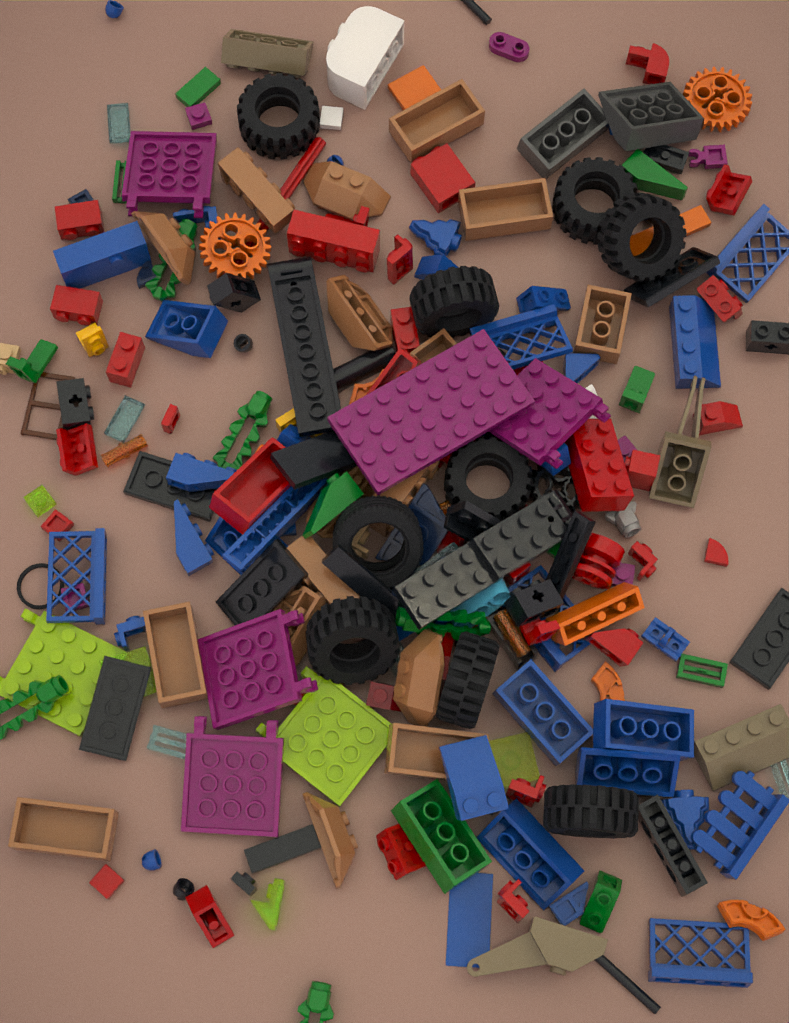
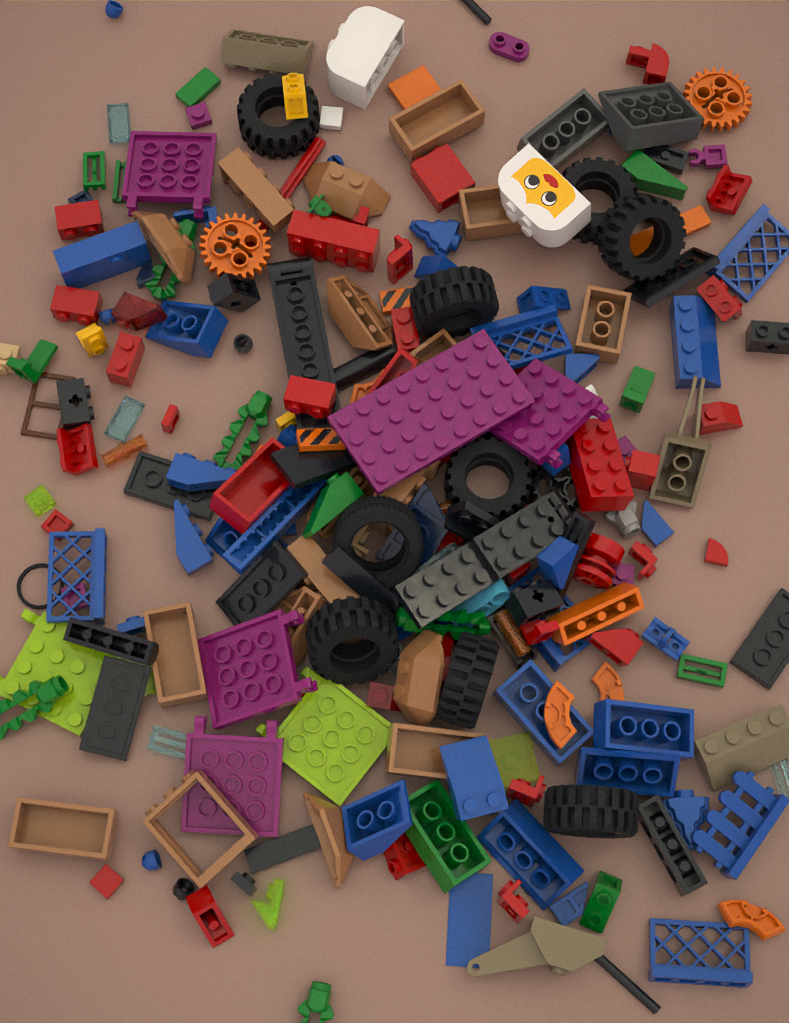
(94, 184): none -> green tile
(105, 315): none -> blue hinge
(111, 641): none -> black brick
(137, 313): none -> clear red slope
(177, 852): none -> medium nougat window
(294, 96): none -> yellow bracket
(309, 397): none -> red brick
(318, 440): none -> orange tile
(319, 206): none -> green hinge
(377, 820): none -> blue slope
(395, 299): none -> tile
(541, 199): none -> white brick
(557, 560): none -> blue slope
(557, 715): none -> orange tile
(654, 526): none -> blue tile

